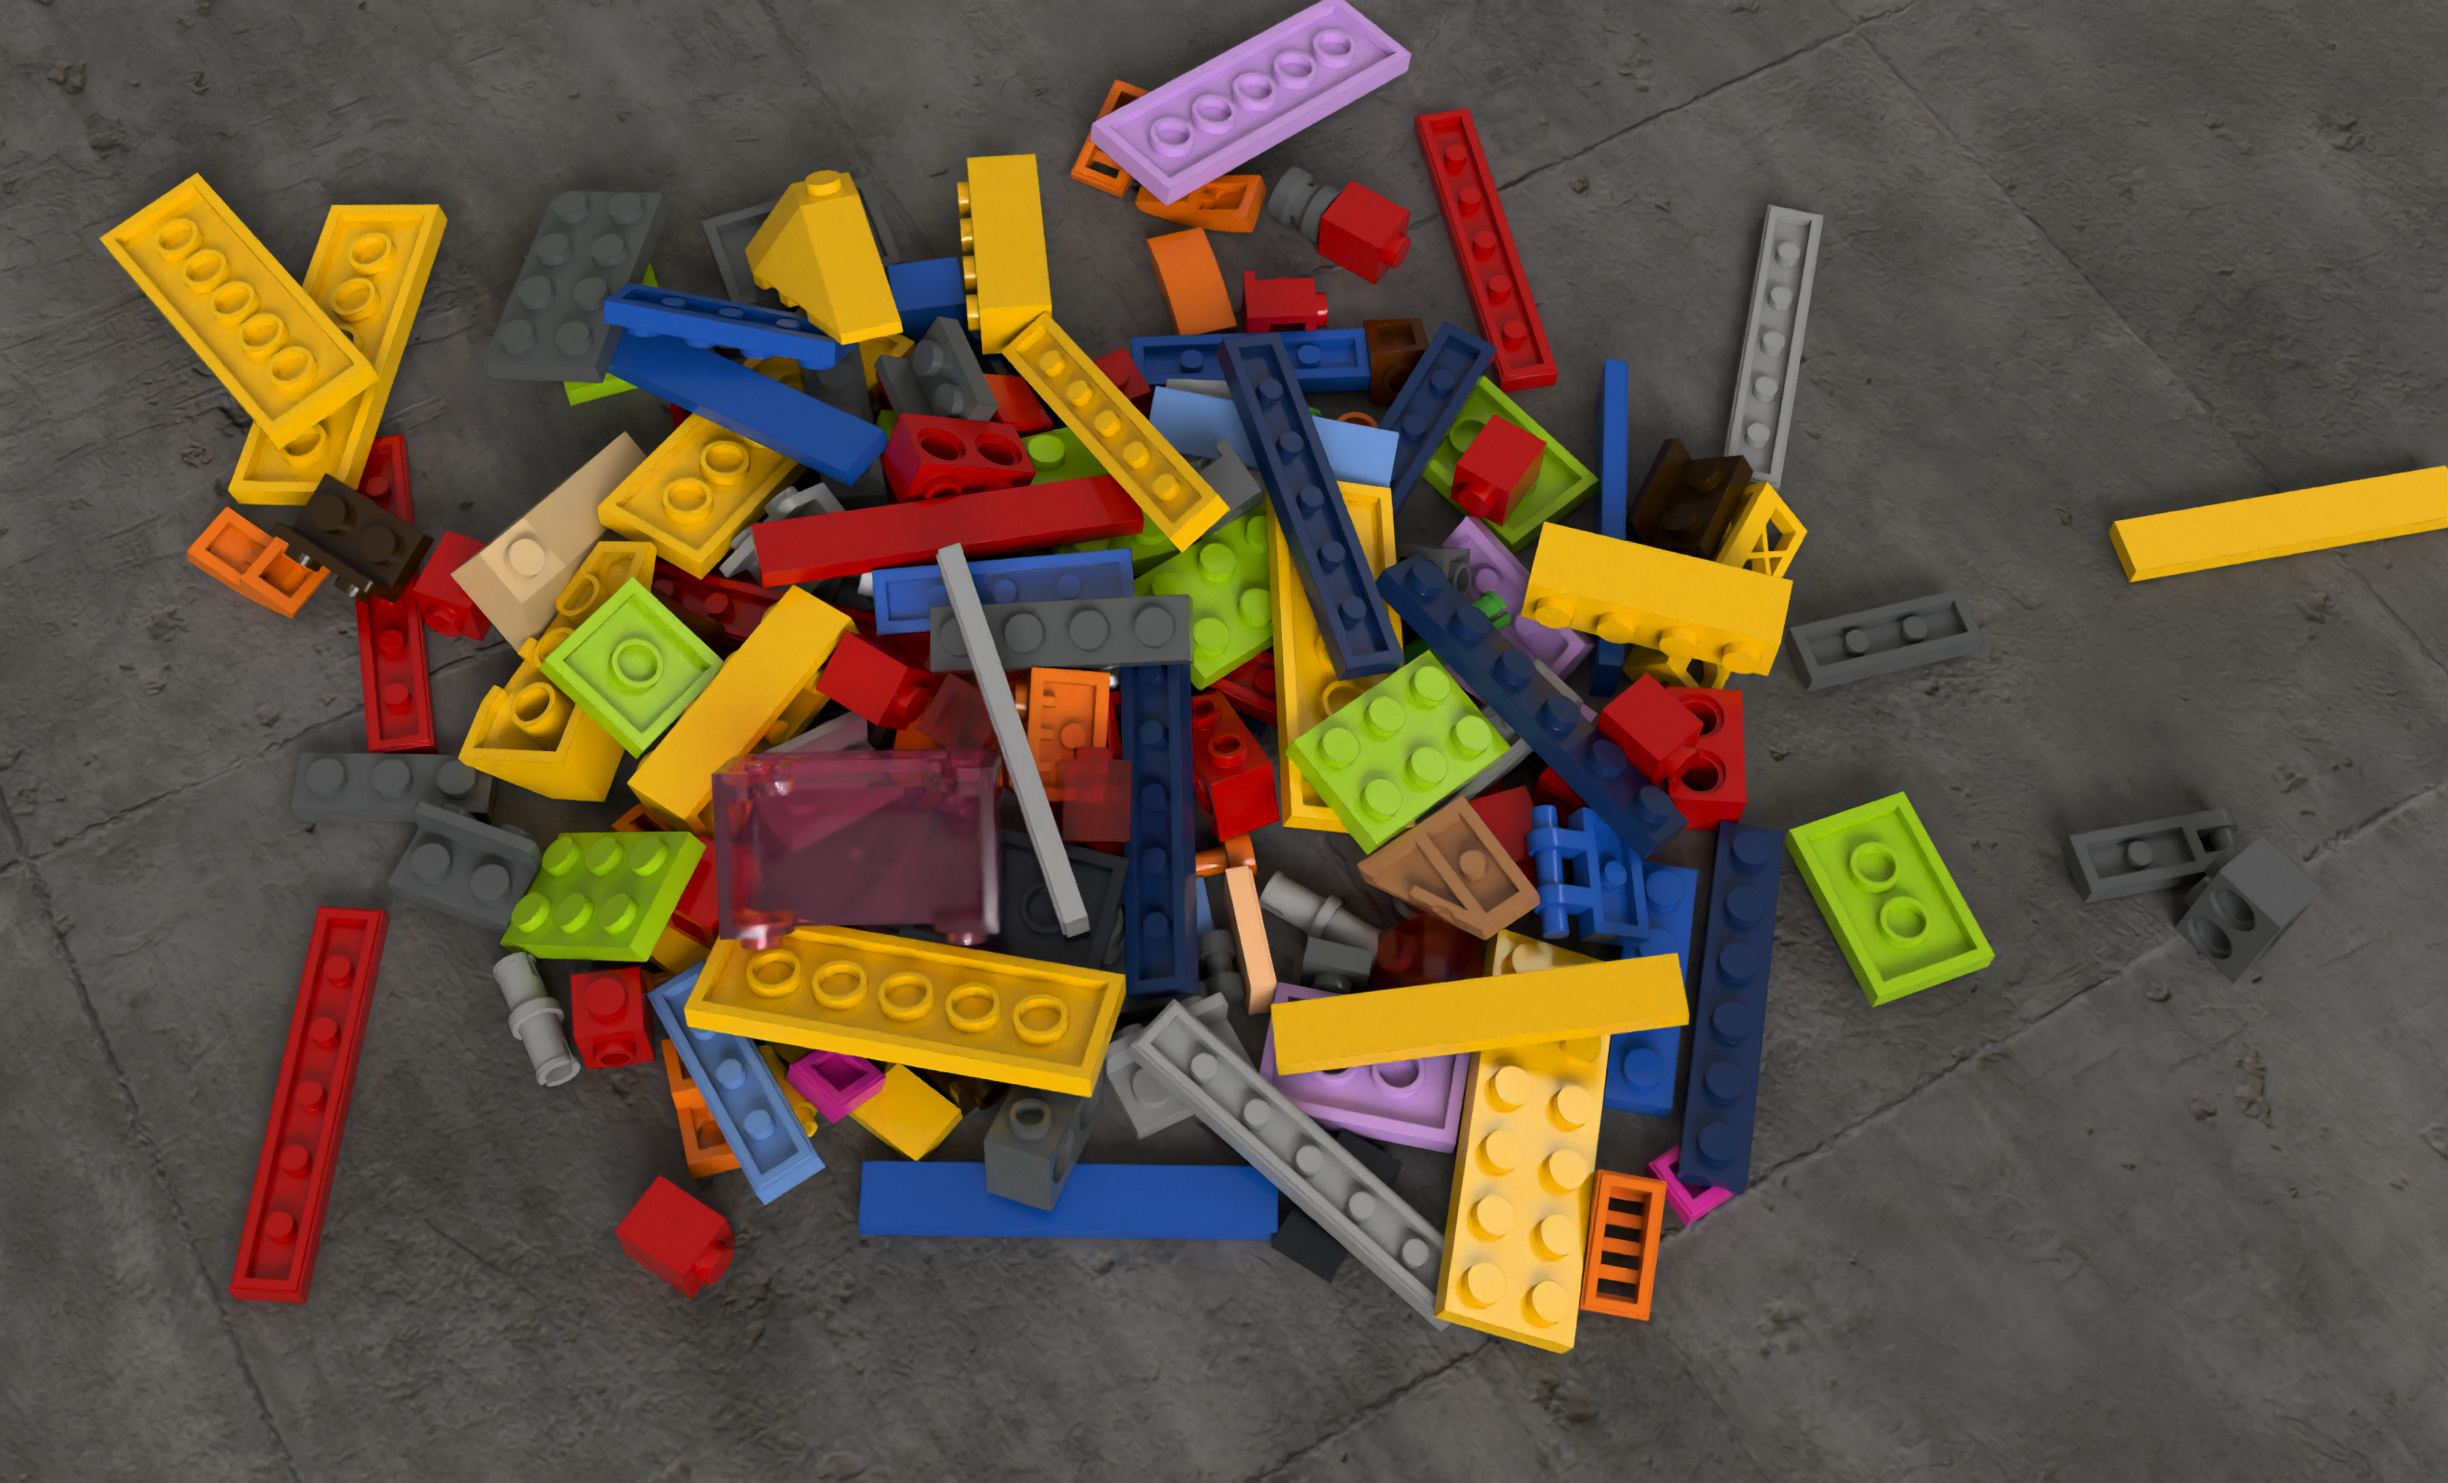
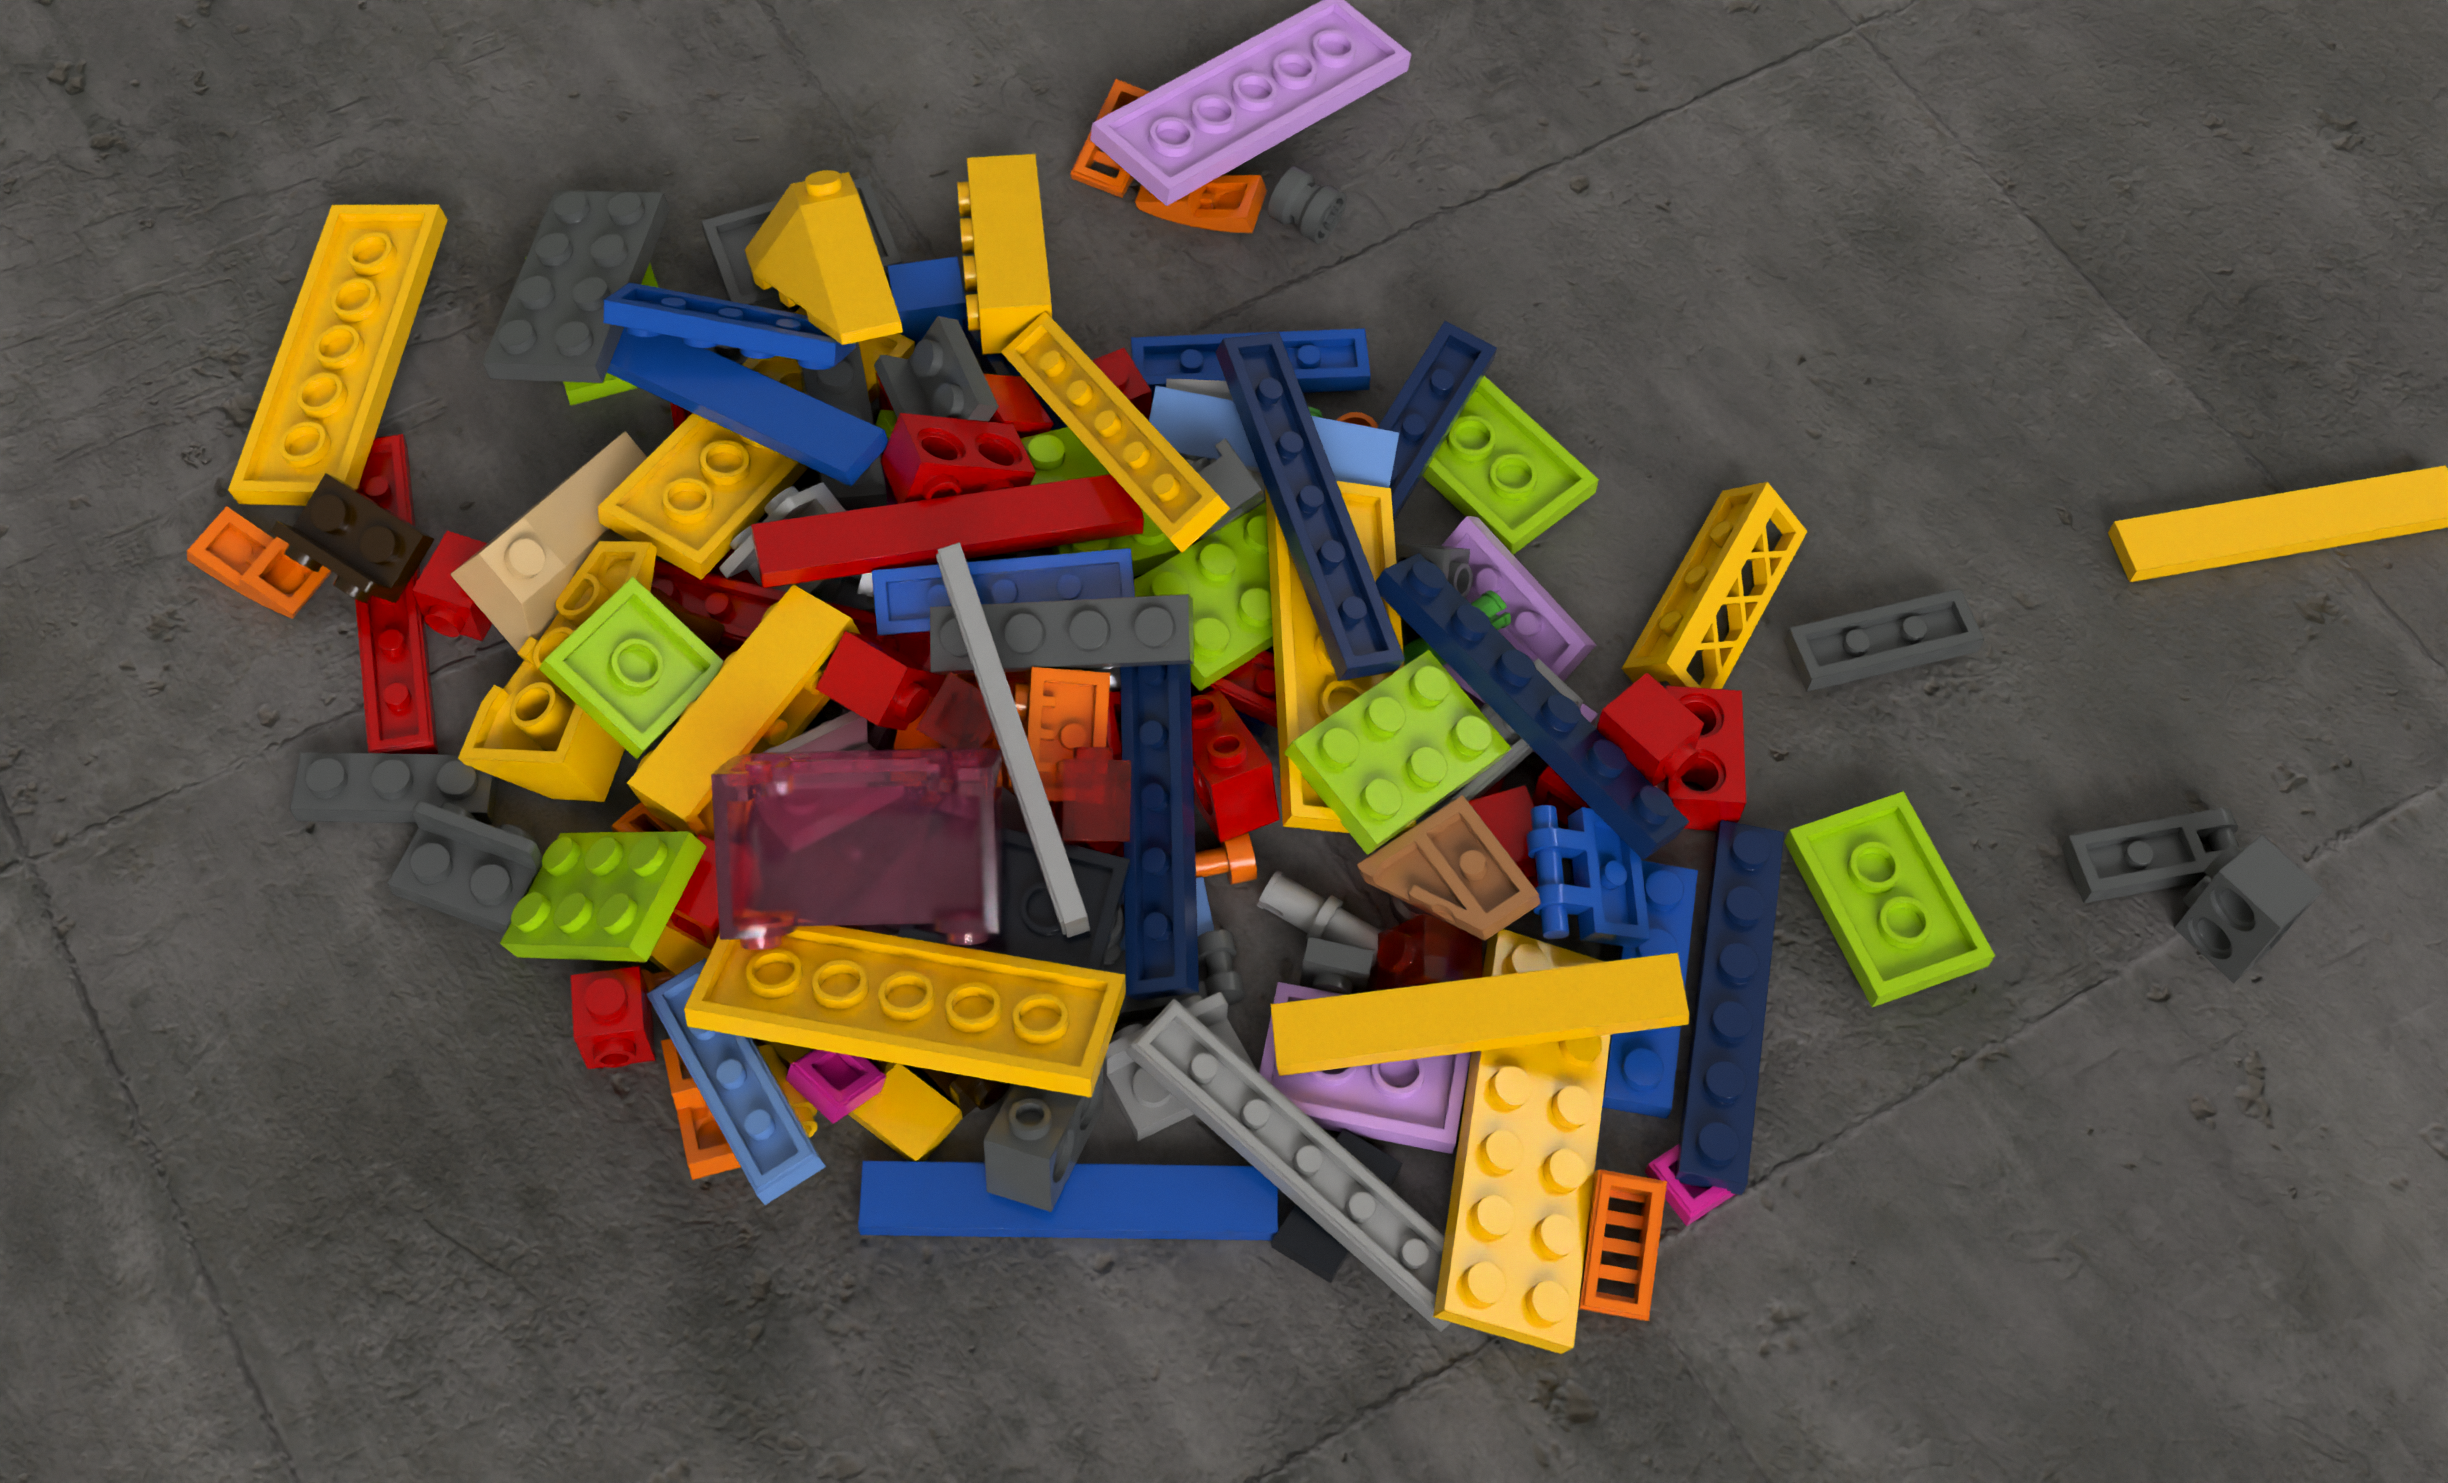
(239, 310): yellow plate -> none
(310, 1106): red tile -> none
(536, 1019): light grey pin -> none
(677, 1238): red brick -> none
(1191, 283): orange slope -> none
(1250, 939): light nougat tile -> none
(1281, 304): red brick -> none
(1364, 233): red brick -> none
(1393, 354): reddish brown bracket -> none
(1485, 250): red tile -> none
(1497, 470): red brick -> none
(1610, 502): blue tile -> none
(1657, 599): yellow brick -> none
(1687, 501): dark brown bracket -> none
(1773, 342): light grey tile -> none

